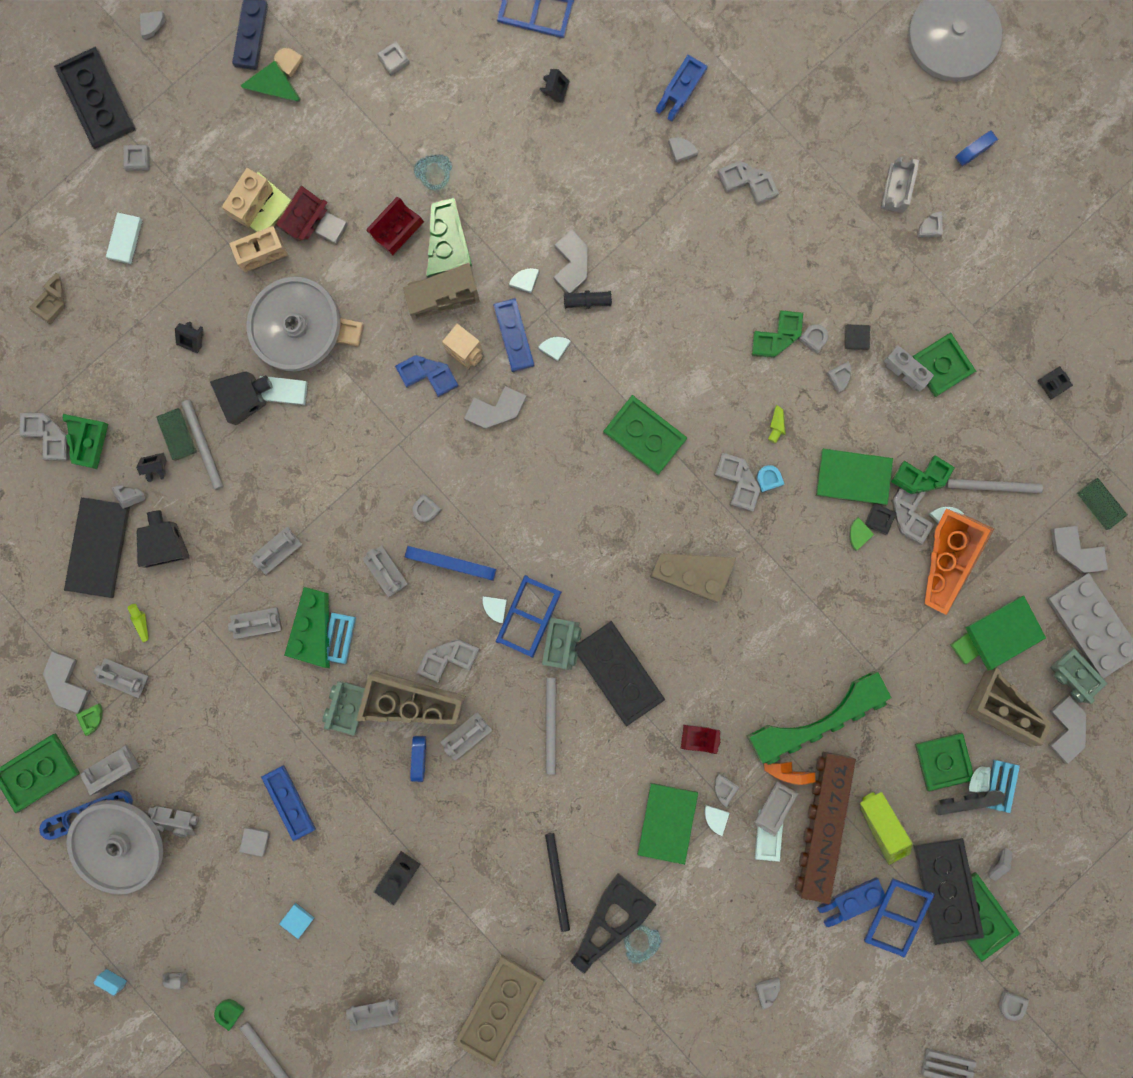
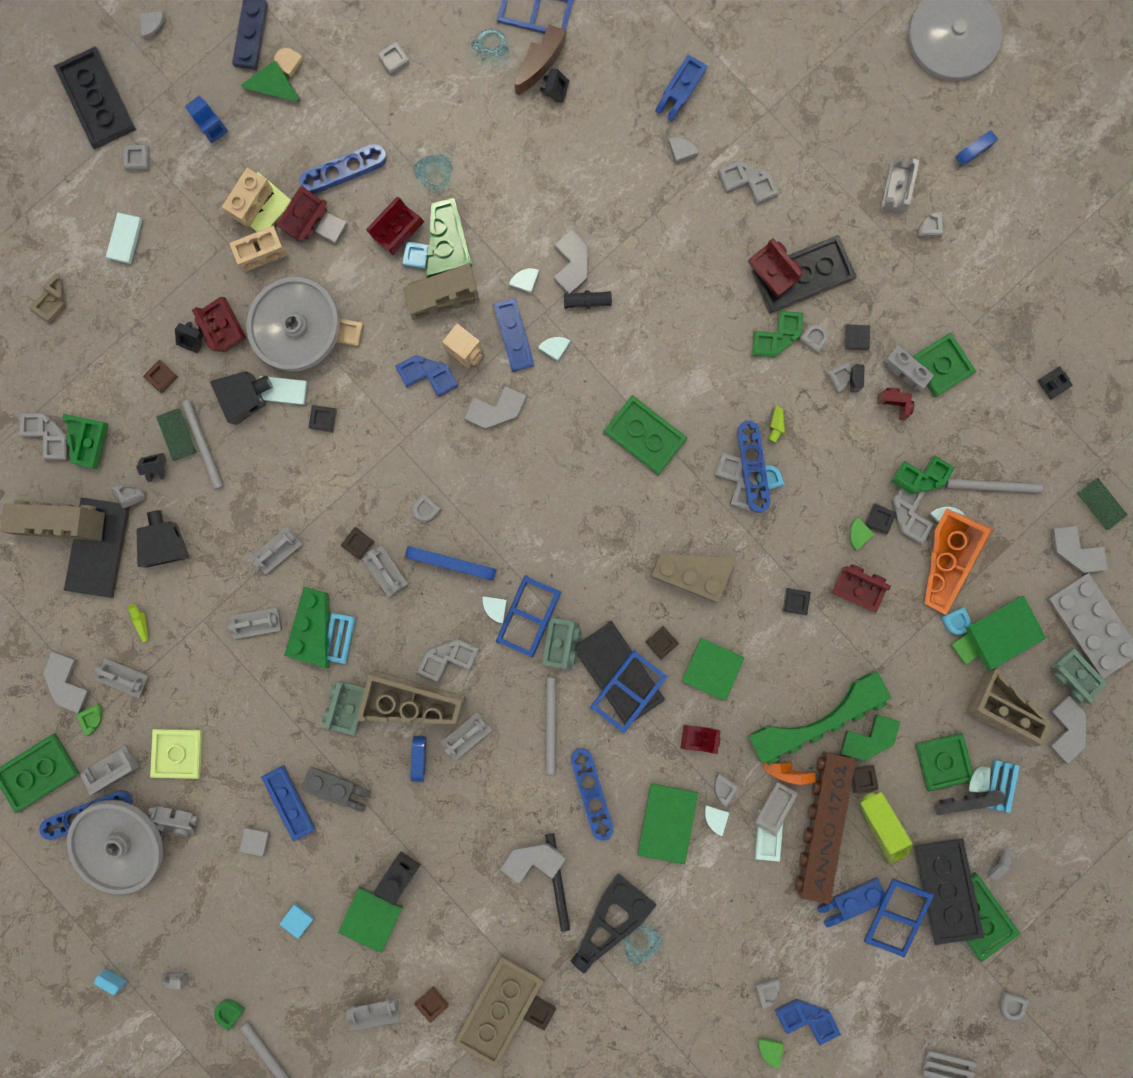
(52, 521): none -> dark tan wedge
(160, 376): none -> reddish brown tile
(176, 753): none -> yellowish green tile
(206, 119): none -> blue leg
(219, 325): none -> dark red bracket
(322, 418): none -> black tile
(333, 788): none -> dark grey hinge
(341, 165): none -> beam
(357, 543): none -> dark brown tile
(370, 920): none -> green tile
(415, 255): none -> medium azure tile
(431, 1004): none -> reddish brown tile
(499, 50): none -> clear light blue piece
(540, 58): none -> reddish brown slope
(540, 1013): none -> dark brown tile
(542, 856): none -> light grey tile
(590, 794): none -> blue beam
(642, 702): none -> blue window
(662, 642): none -> dark brown tile
(713, 669): none -> green tile
(756, 466): none -> blue beam
(771, 1051): none -> bright green tile
(776, 267): none -> dark red bracket
(796, 601): none -> black tile
(799, 1013): none -> blue tile
(823, 268): none -> black tile
(854, 476): green tile -> none
(857, 377): none -> black tile
(860, 588): none -> dark red bracket
(864, 779): none -> dark brown tile
(881, 737): none -> green tile
(894, 397): none -> dark red bracket
(956, 621): none -> medium azure tile

